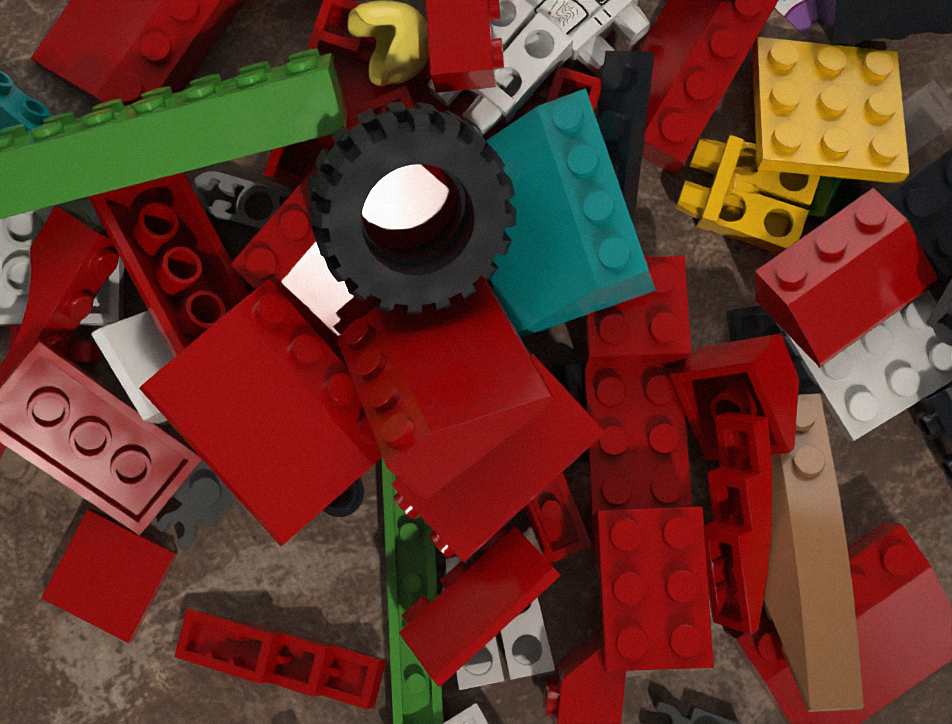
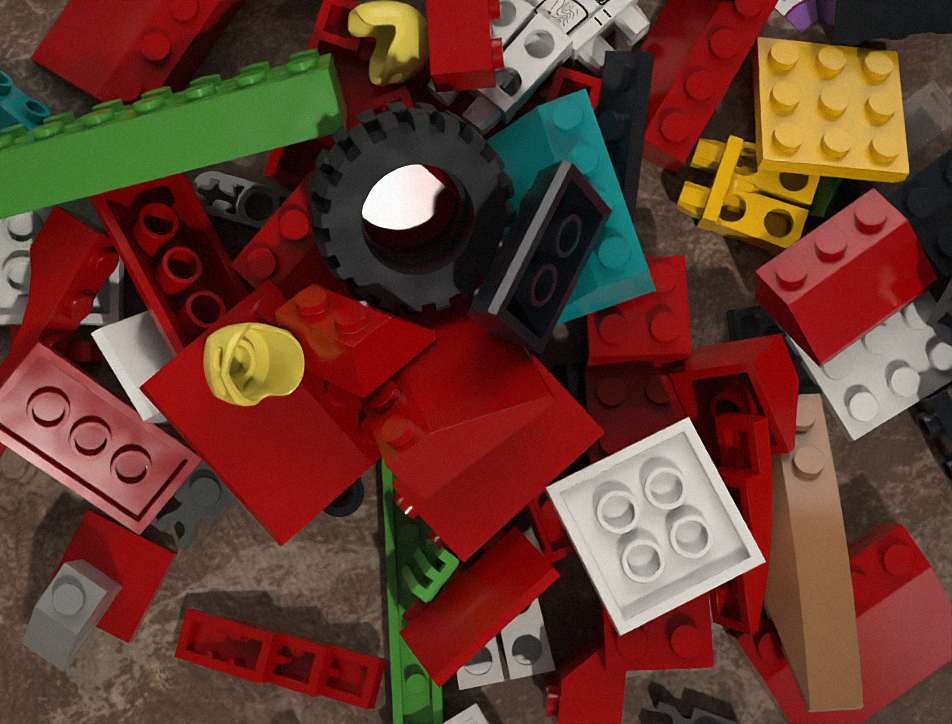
(69, 612): none -> light grey slope
(252, 362): none -> light yellow helmet
(350, 338): none -> red slope
(426, 566): none -> bright green tile
(540, 257): none -> black slope
(654, 526): none -> white plate

